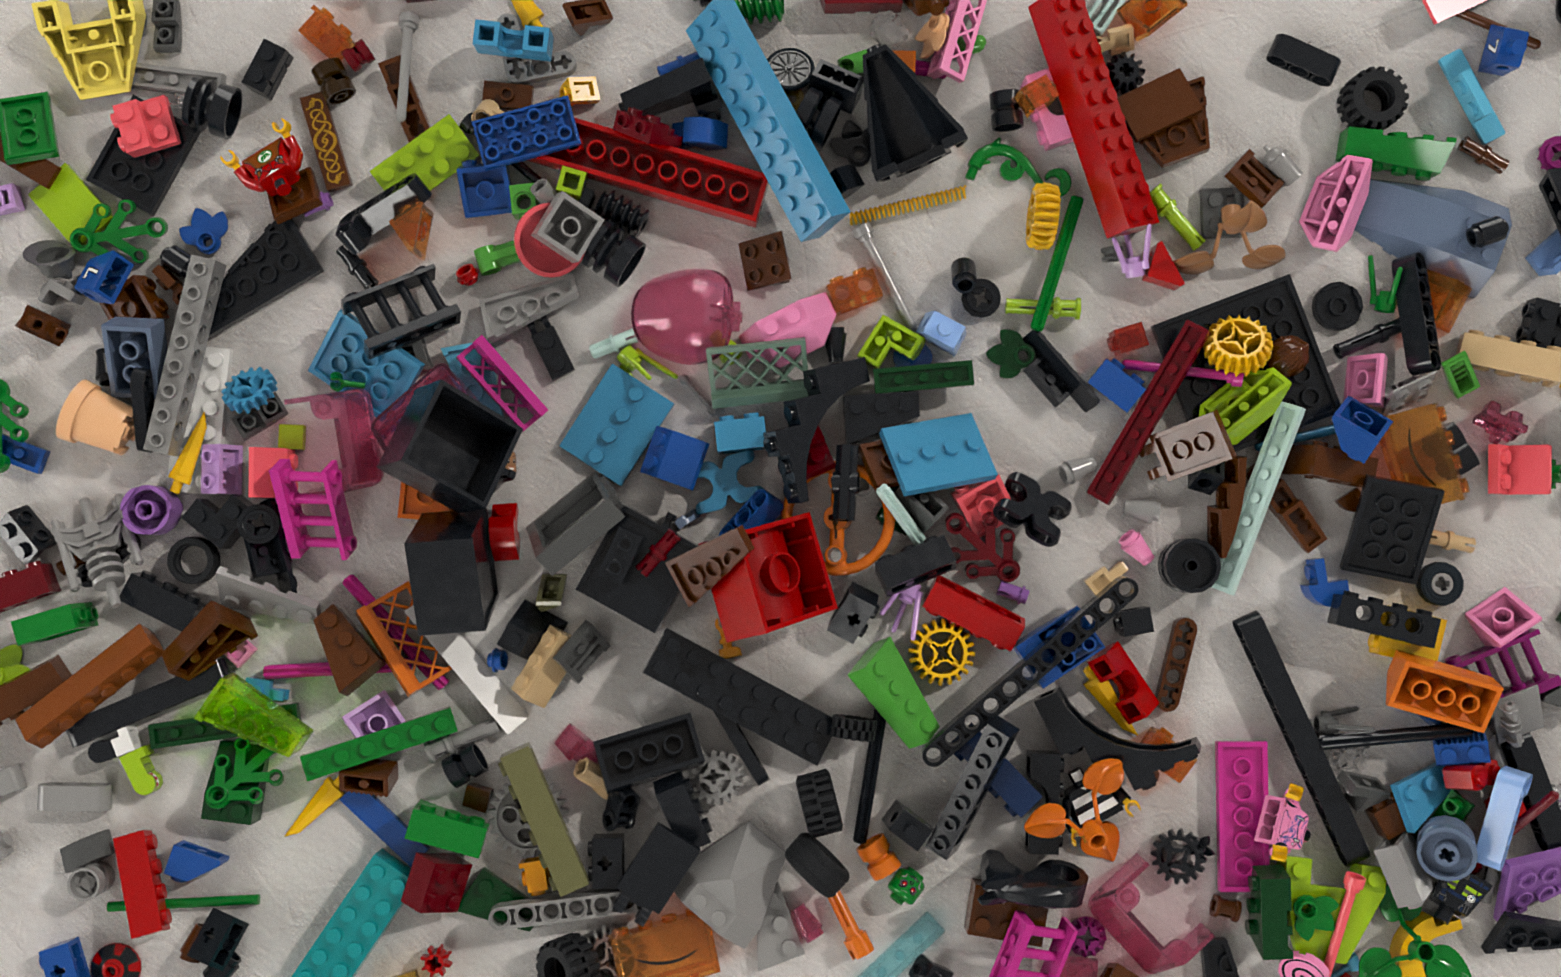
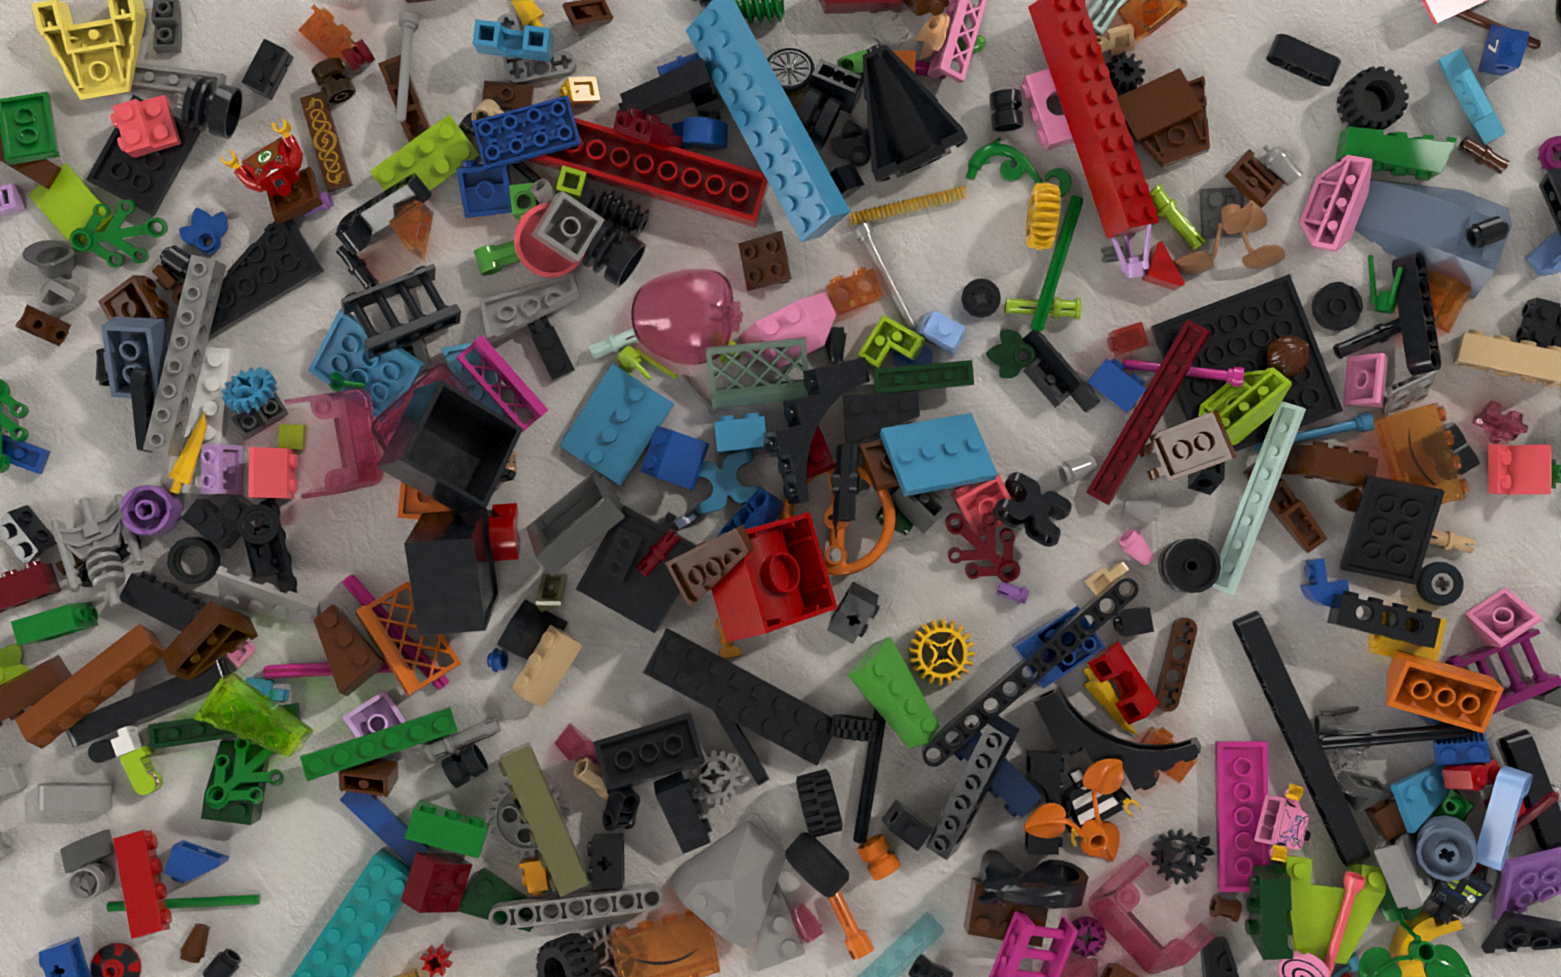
(96, 419): light nougat piece -> none
(104, 277): blue torso -> none
(218, 939): black brick -> none
(295, 521): dark pink fence -> none
(322, 800): yellow bar -> none
(467, 275): red plate -> none
(477, 677): white sticker -> none
(477, 797): reddish brown slope -> none
(581, 651): dark grey plate -> none
(655, 872): black tile -> none
(900, 514): light aqua axle -> none
(906, 886): green head -> none
(907, 597): lavender plant -> none
(915, 565): black brick -> none
(963, 275): black brick -> none
(973, 613): red brick -> none
(1036, 95): clear orange brick -> none
(1224, 516): reddish brown slope -> none
(1232, 345): yellow gear -> none
(1315, 916): green plate -> none
(1359, 428): blue slope -> none
(1463, 379): bright green slope -> none
(1518, 715): light grey hinge -> none

